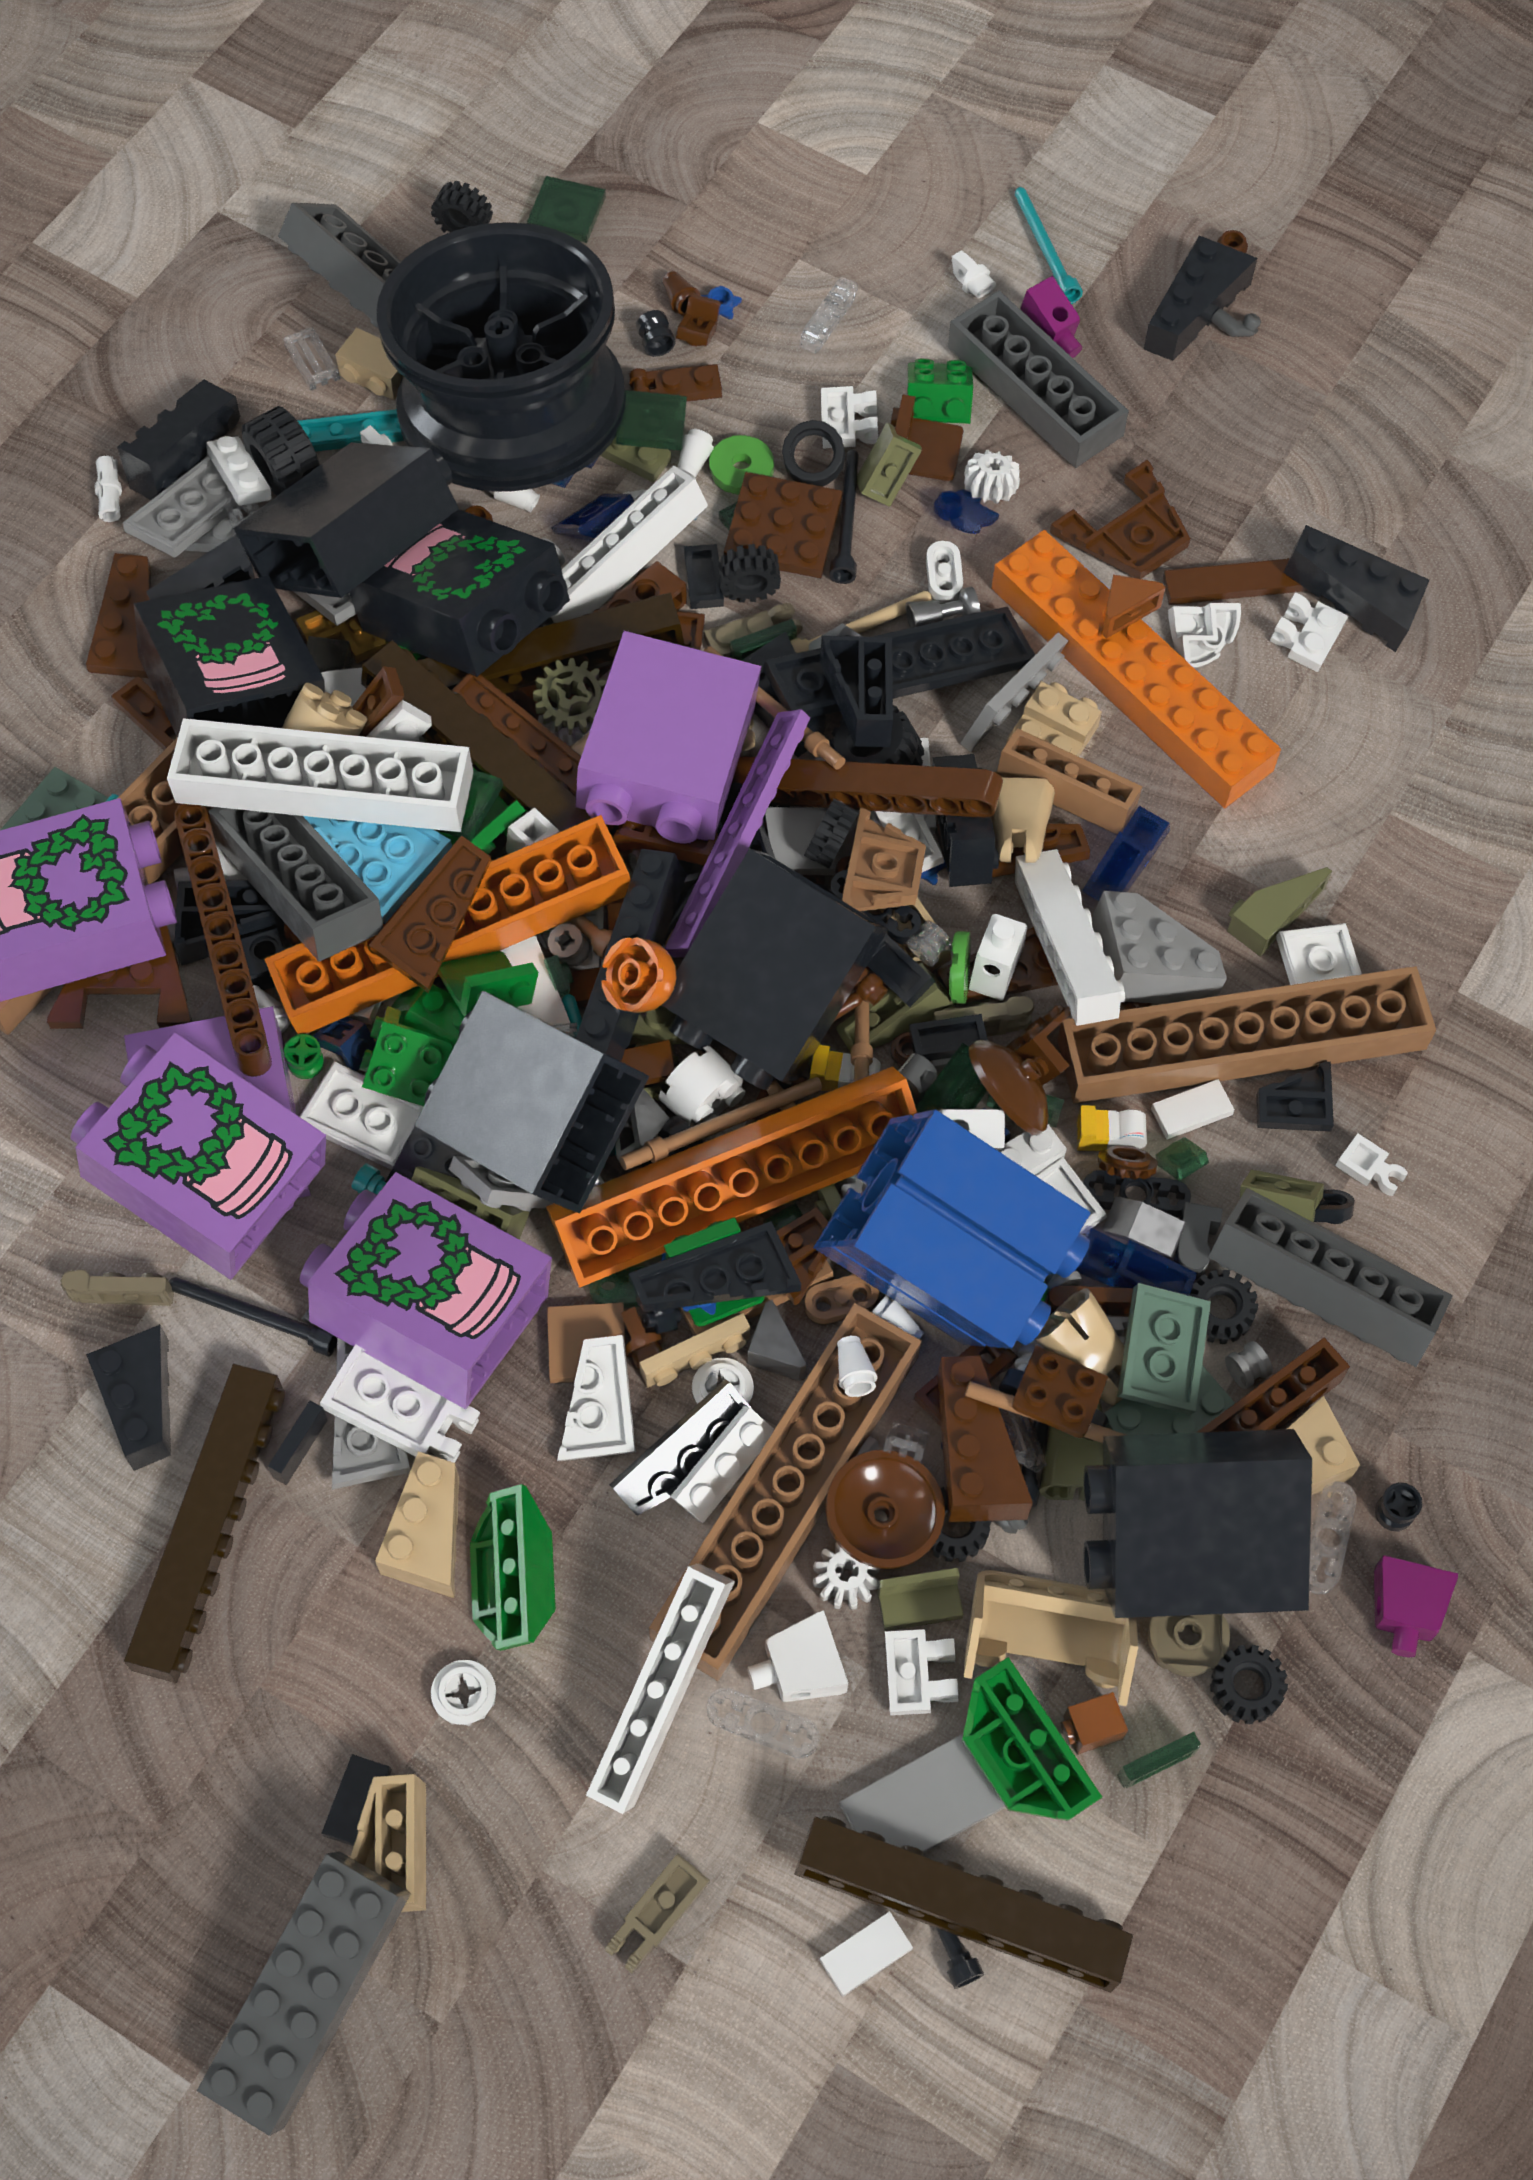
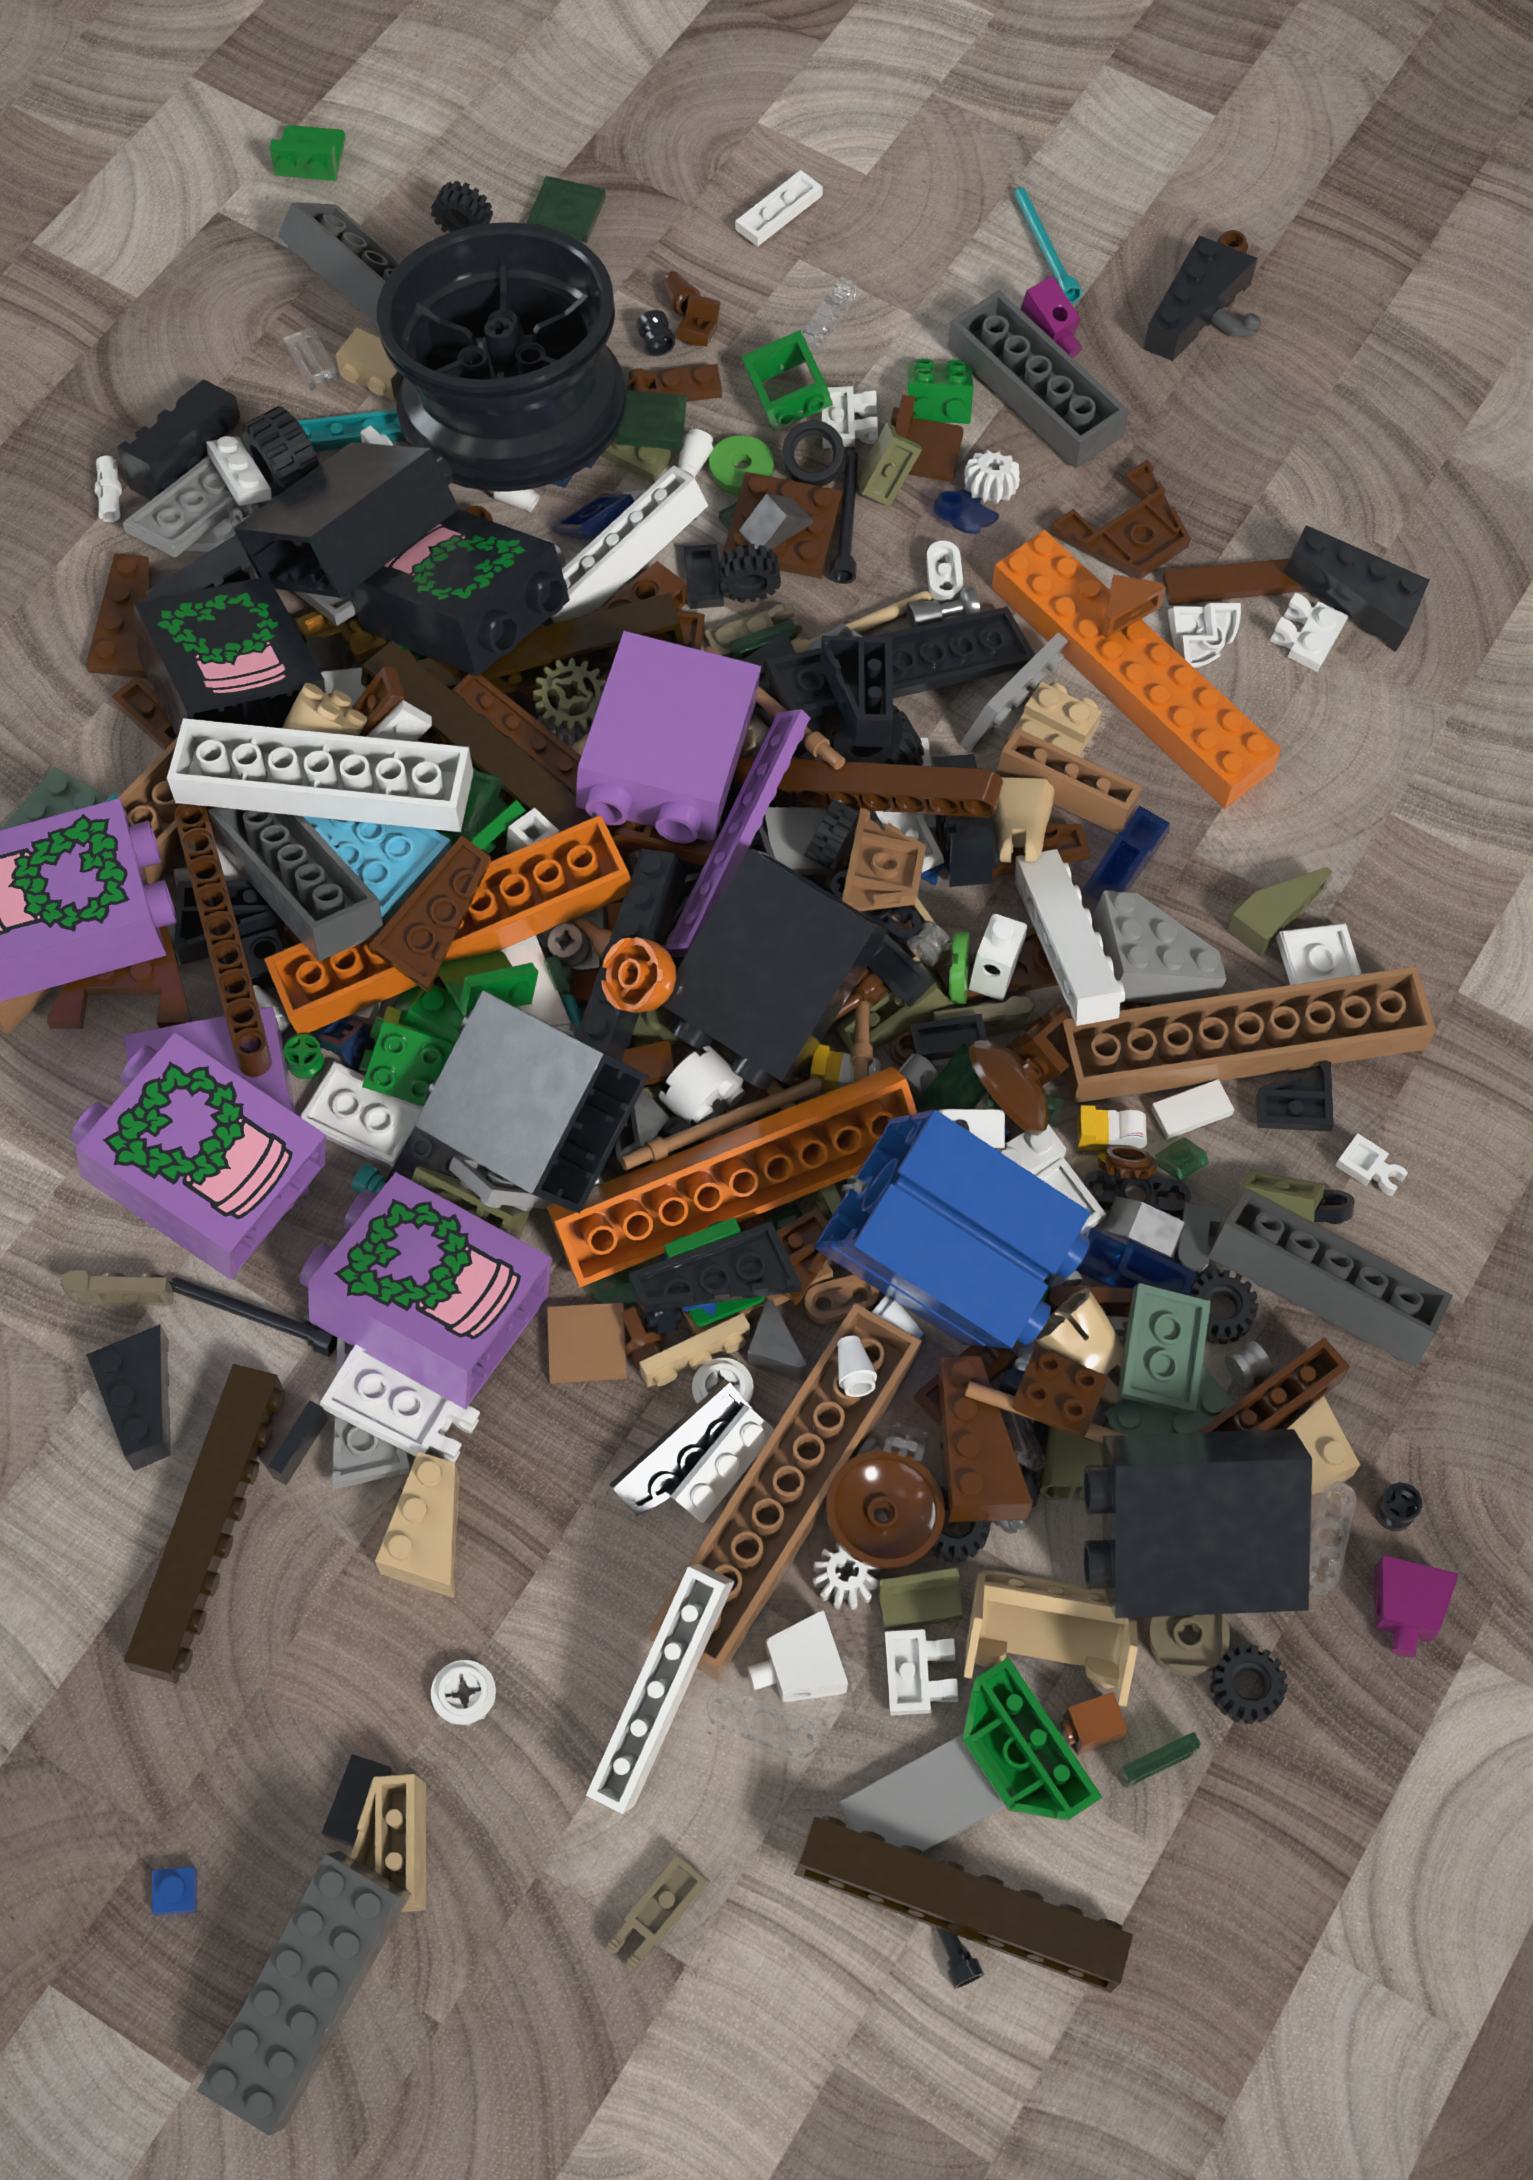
(174, 1891): none -> blue plate
(308, 152): none -> green bracket
(512, 1569): green wedge -> none
(600, 1404): white wing -> none
(726, 297): blue plate -> none
(774, 521): none -> flat silver slope
(776, 359): none -> green window
(779, 208): none -> white plate
(866, 1954): white tile -> none
(972, 276): white piece -> none

